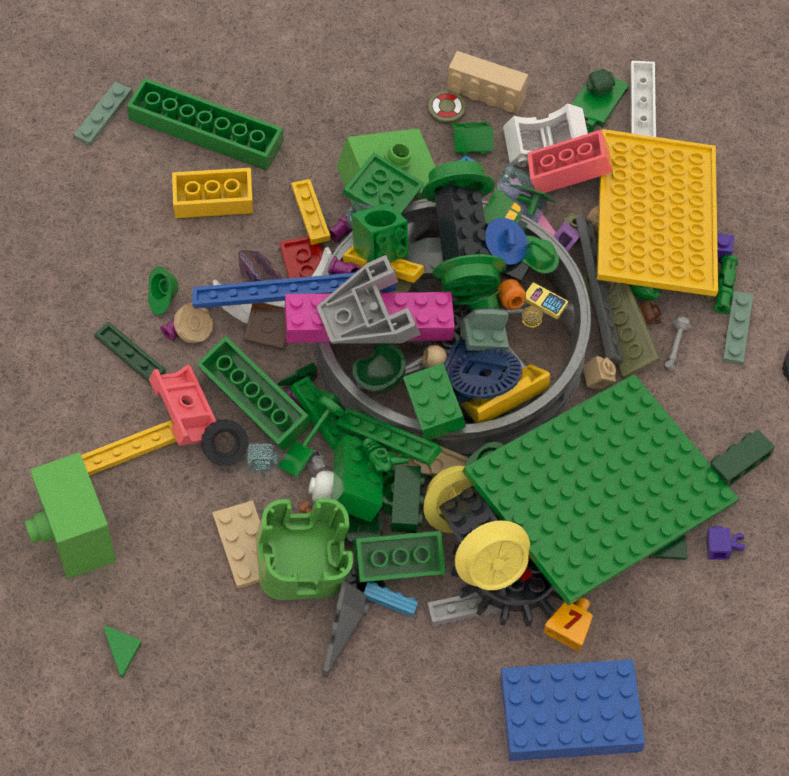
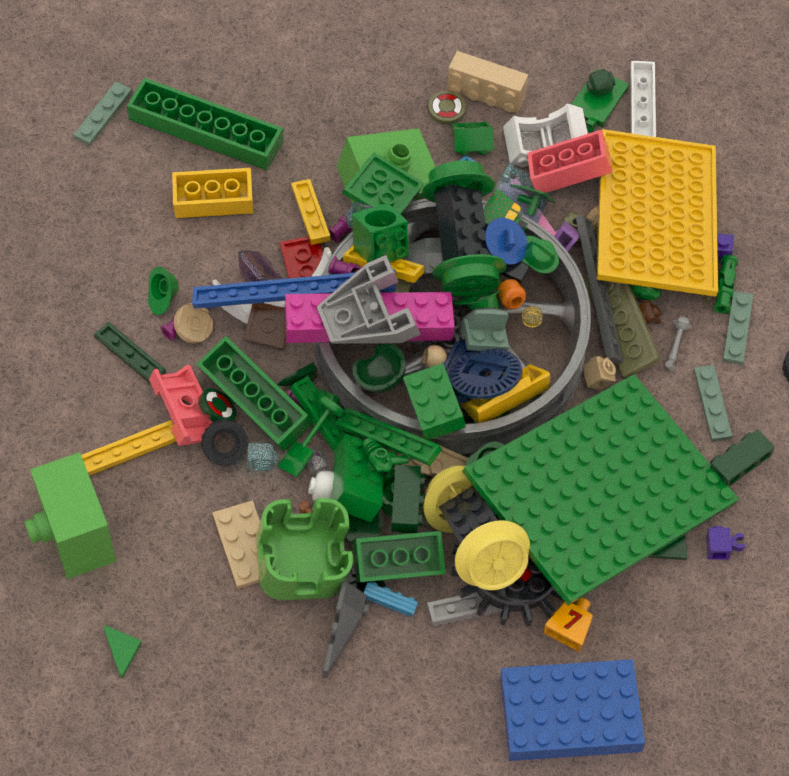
(216, 405): none -> tile
(545, 300): tile -> none
(712, 403): none -> sand green plate

